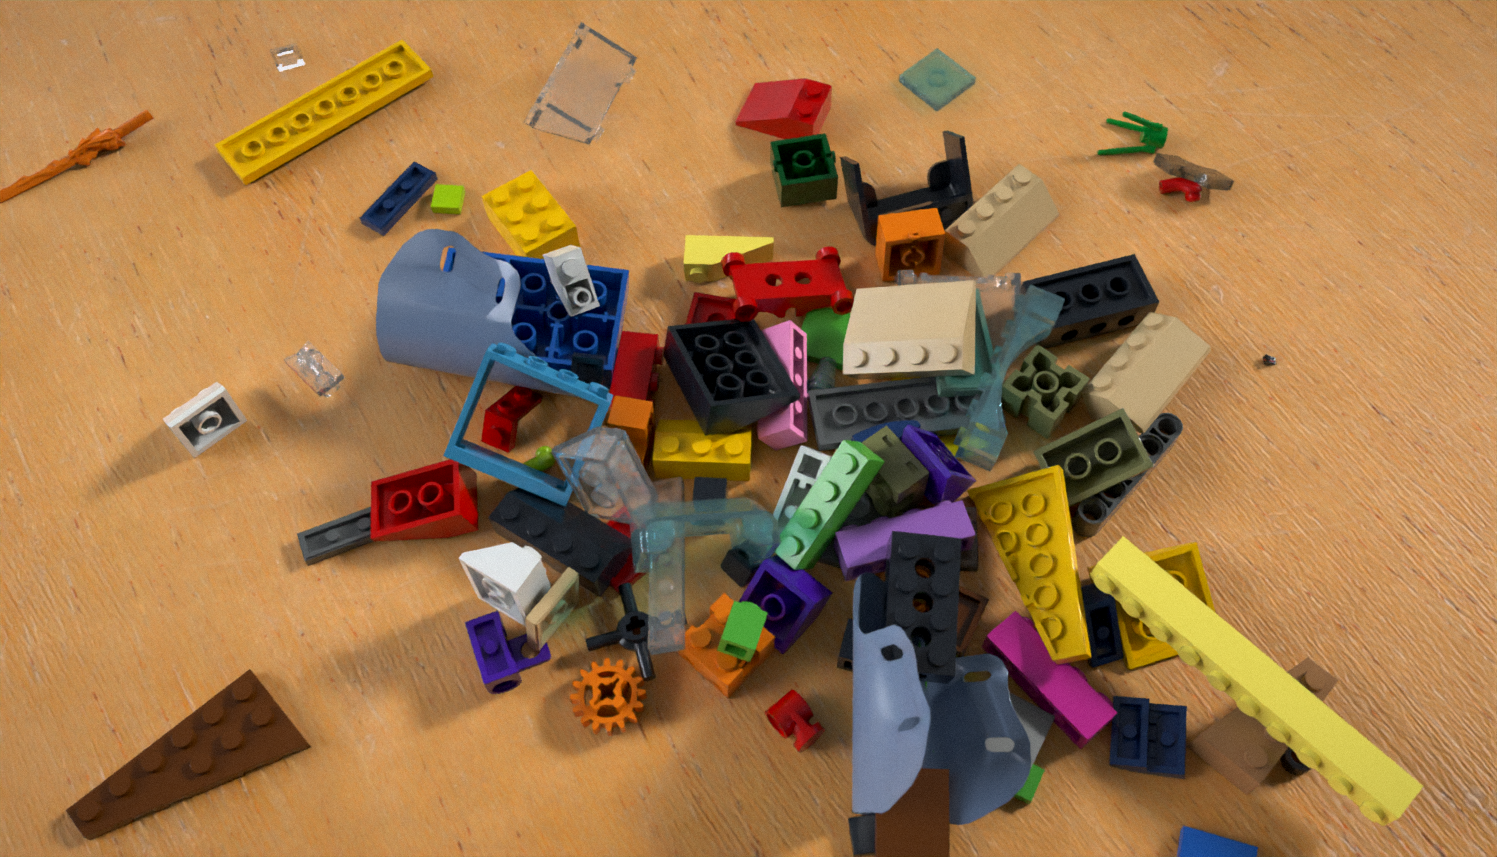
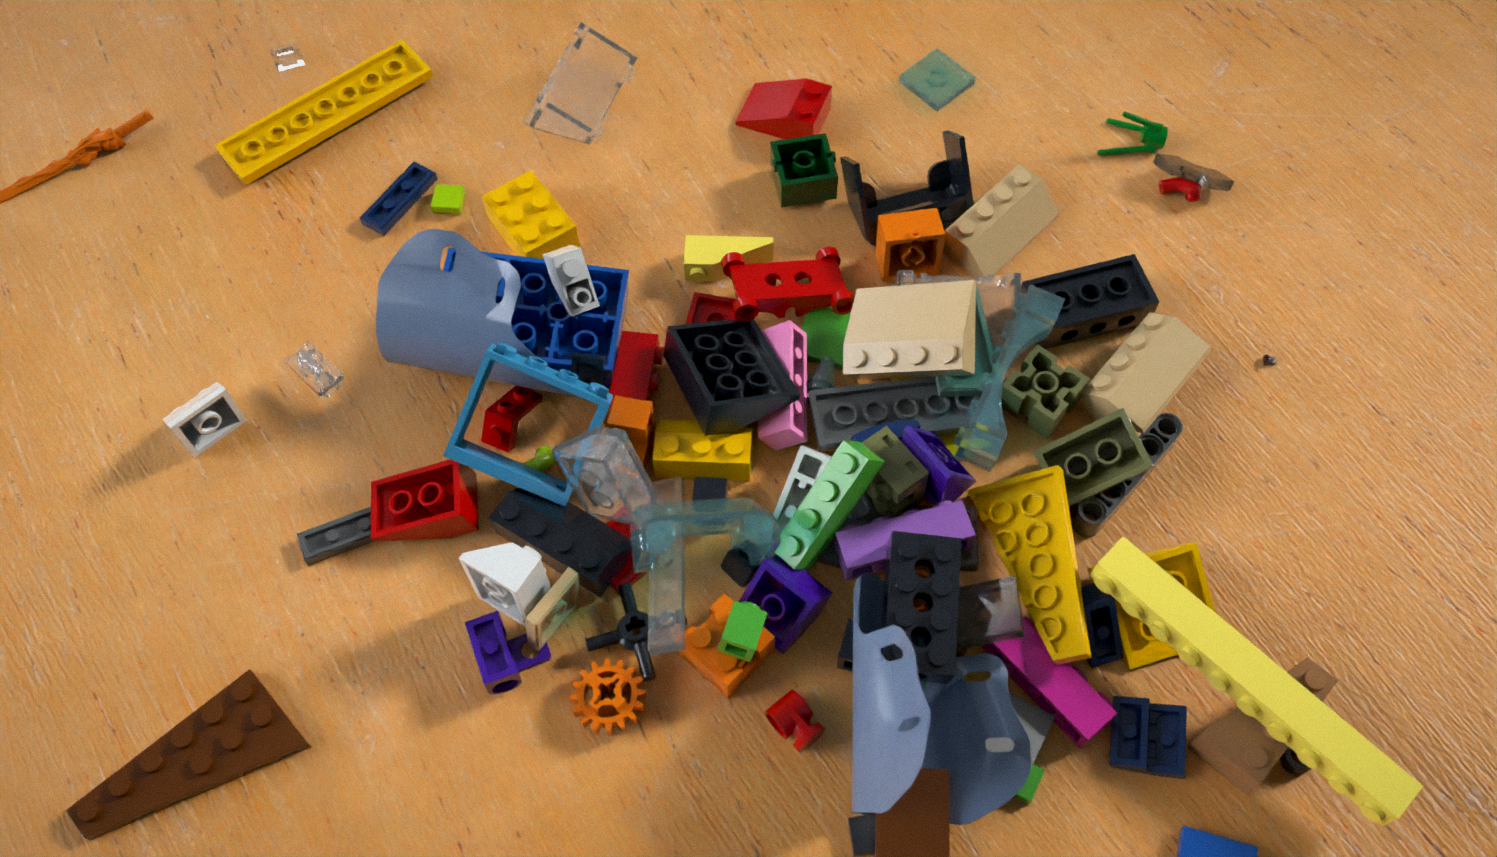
(989, 613): none -> clear smoke tile

